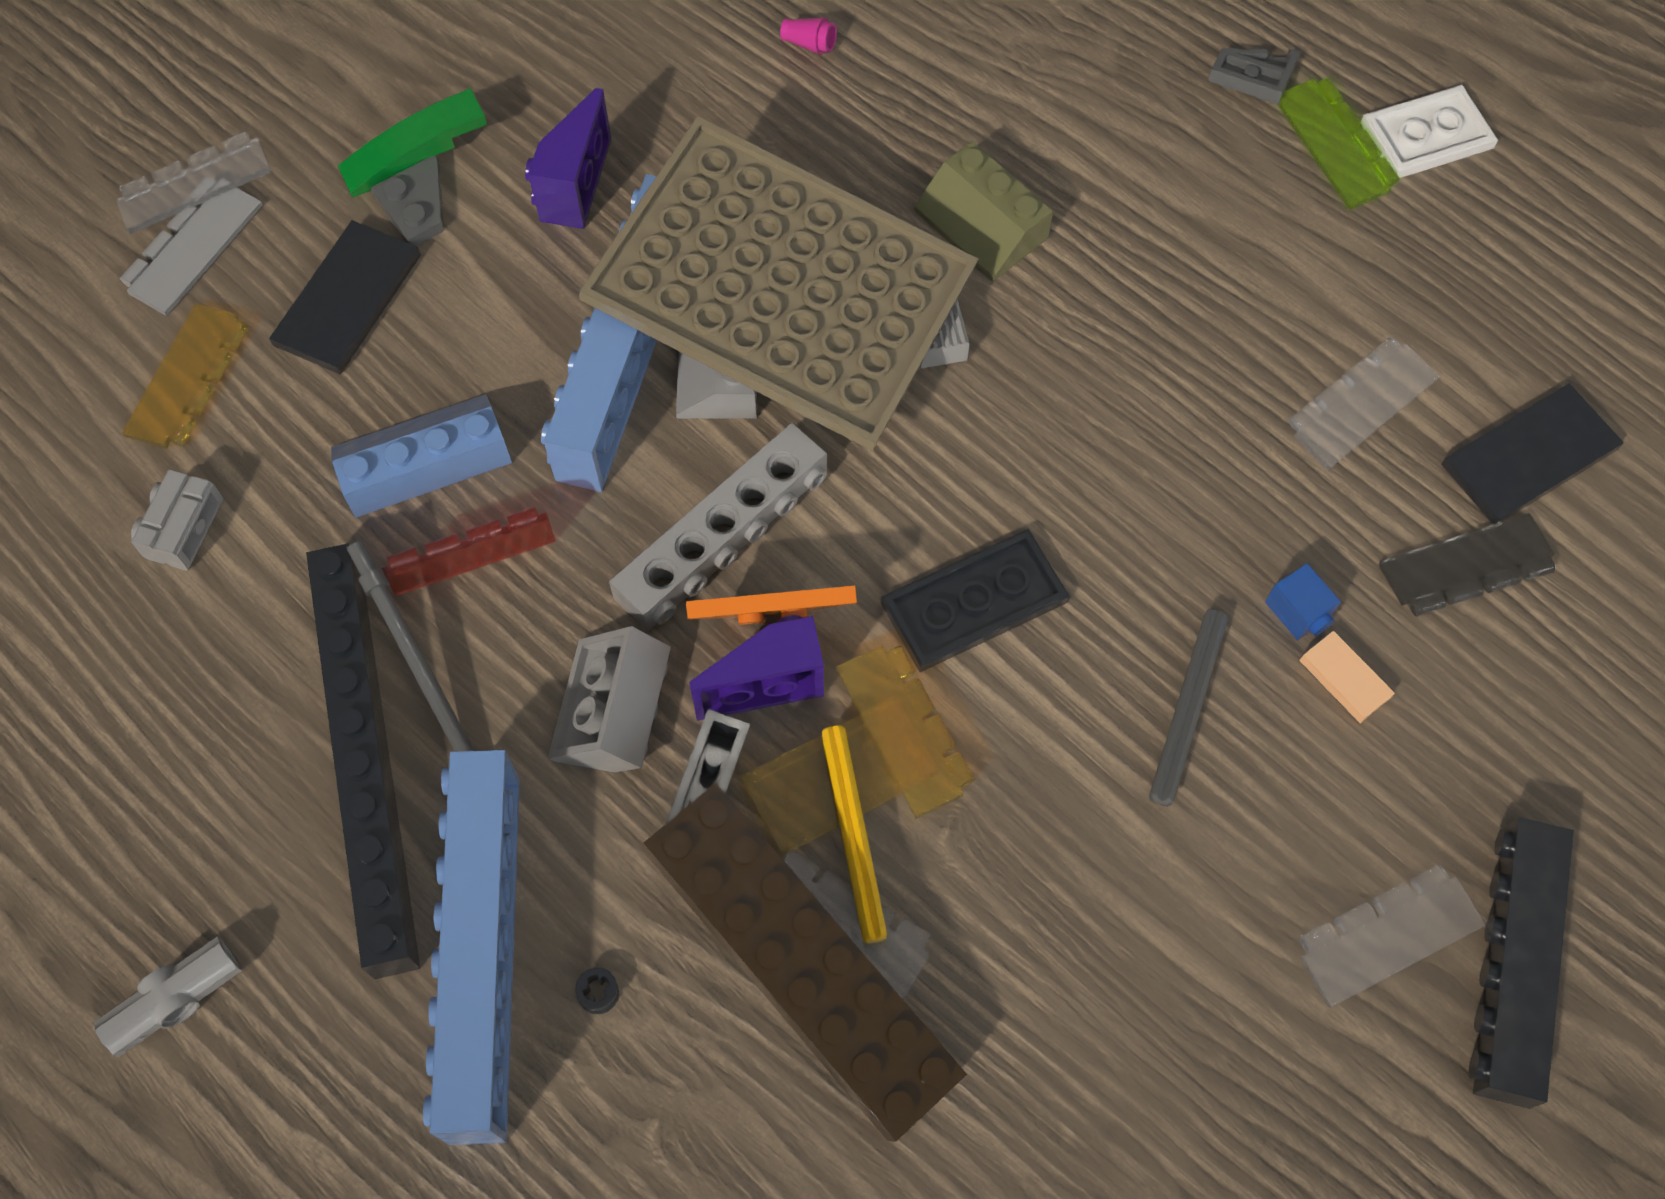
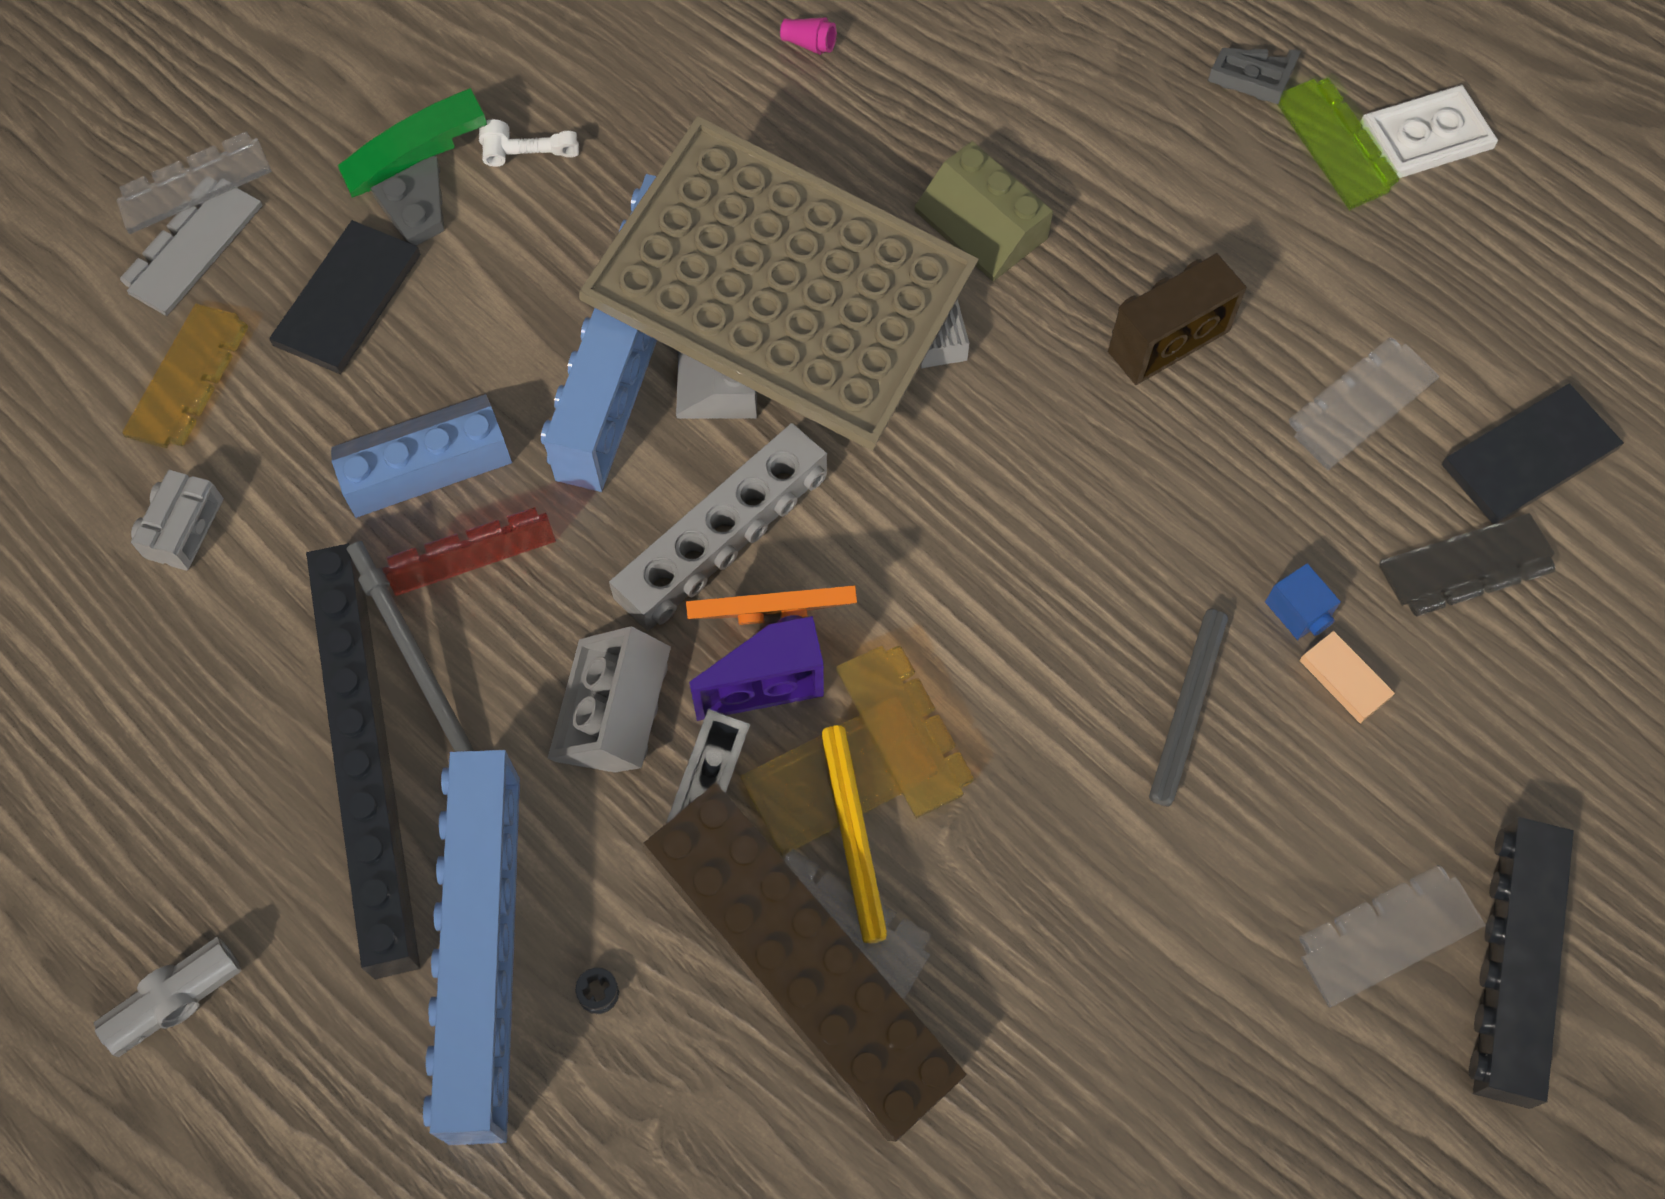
(496, 143): none -> white brick
(570, 163): dark purple slope -> none
(974, 600): black tile -> none
(1175, 318): none -> dark brown brick

